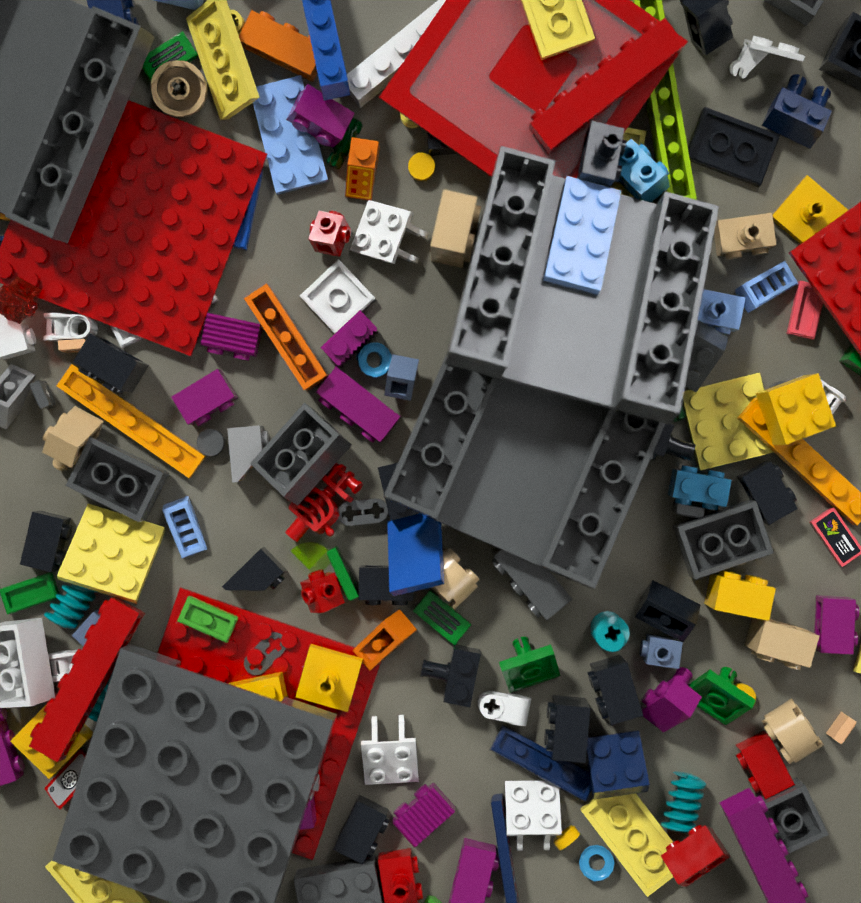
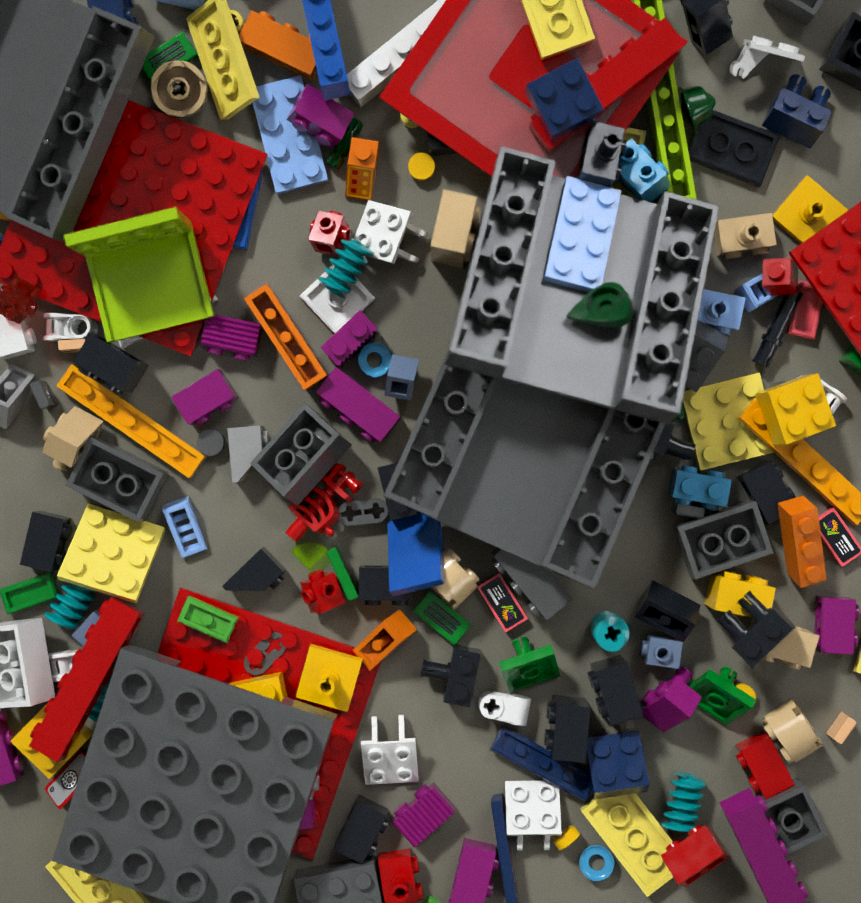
(145, 273): none -> lime bracket
(345, 267): none -> teal piece
(502, 602): none -> tile
(563, 100): none -> dark blue brick
(604, 307): none -> dark green piece
(696, 105): none -> dark green piece
(756, 642): none -> black brick
(776, 330): none -> black pin
(780, 276): none -> red brick
(802, 541): none -> orange brick

